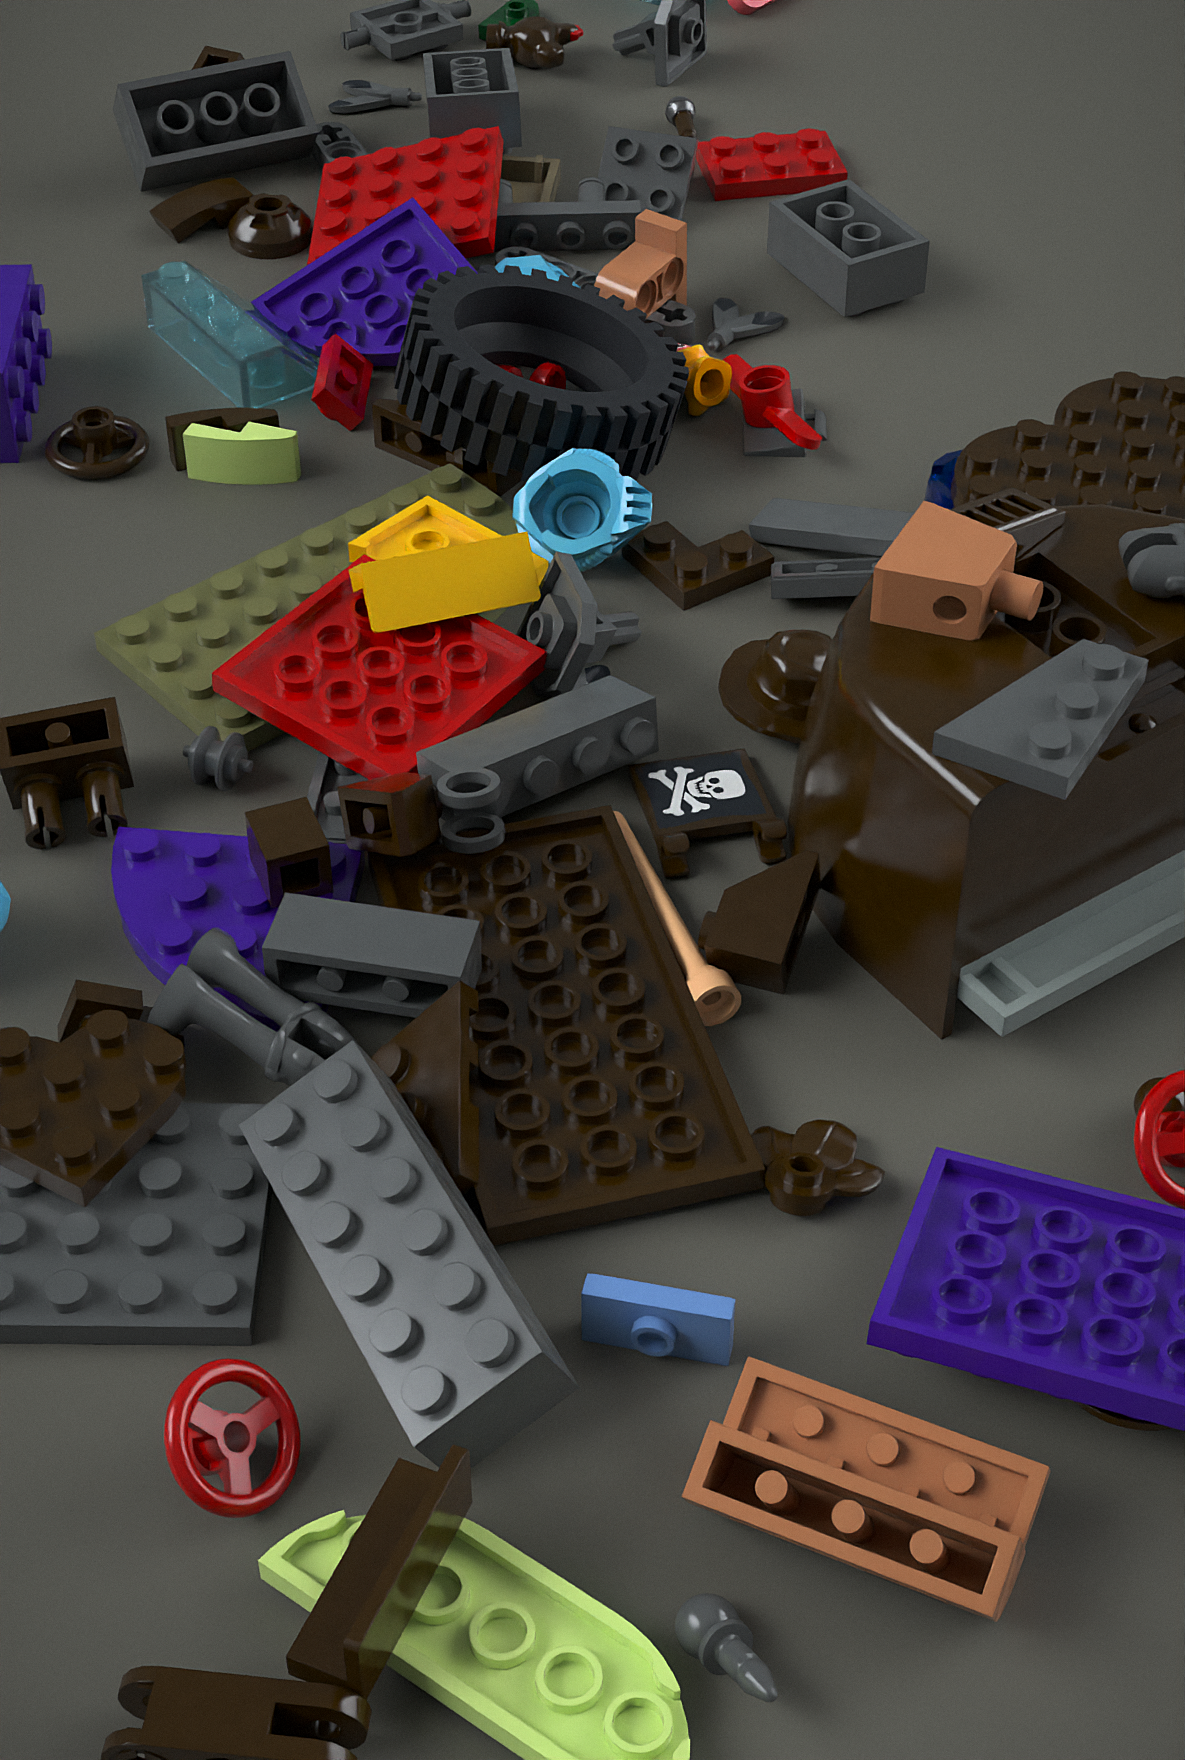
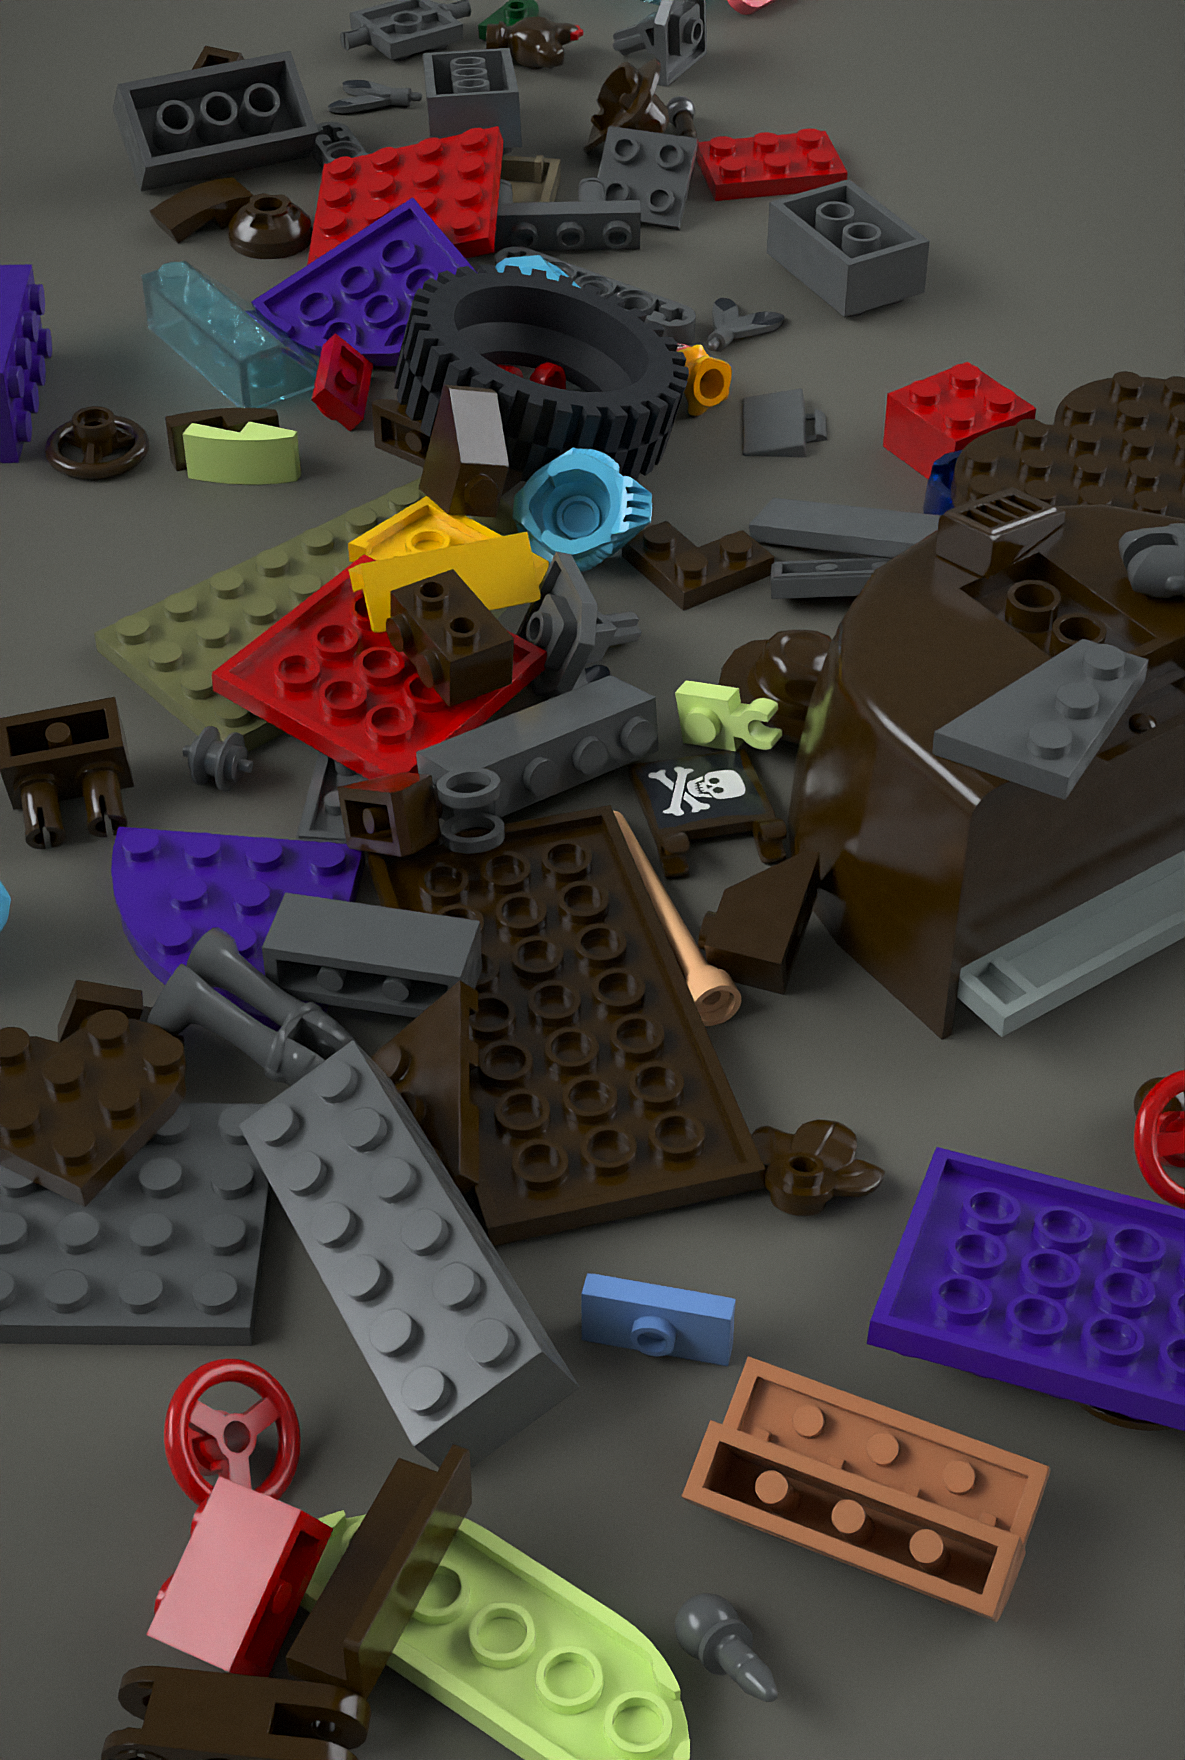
(239, 1579): none -> brick
(289, 850): dark brown brick -> none
(450, 638): none -> dark brown brick
(466, 453): none -> dark brown slope
(629, 102): none -> dark brown hat
(651, 267): nougat tile -> none
(717, 718): none -> yellowish green plate
(769, 401): red piece -> none
(948, 414): none -> red brick
(950, 576): nougat torso -> none

